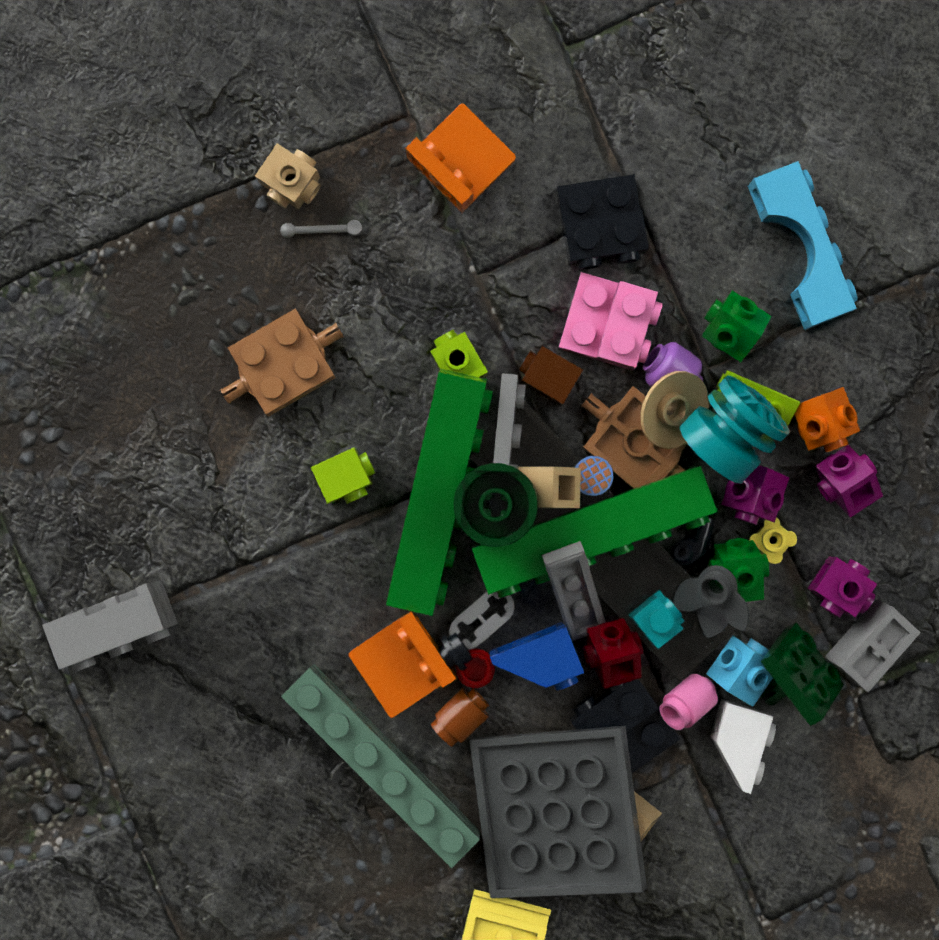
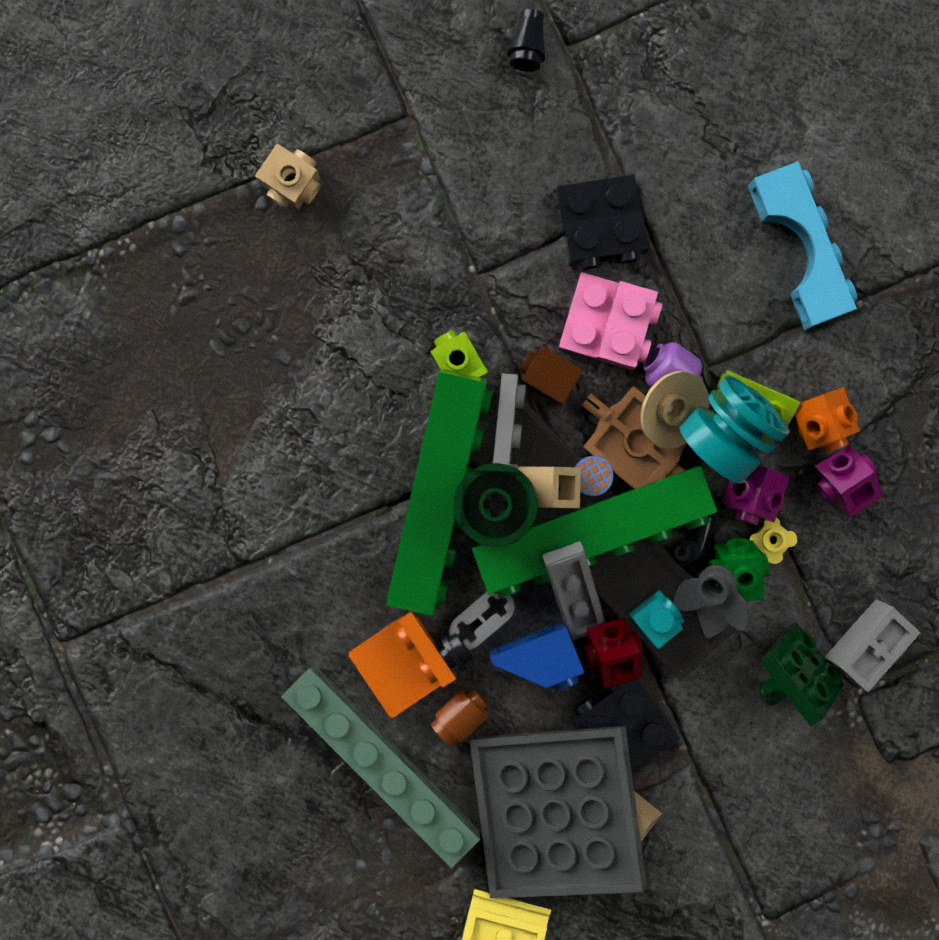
(110, 626): light grey wedge -> none
(281, 362): medium nougat plate -> none
(344, 476): lime brick -> none
(353, 228): light grey hinge -> none
(461, 157): orange bracket -> none
(478, 671): red plate -> none
(527, 44): none -> black cone
(688, 702): bright pink brick -> none
(735, 325): green brick -> none
(740, 669): medium azure brick -> none
(740, 738): white slope -> none
(830, 582): magenta brick -> none

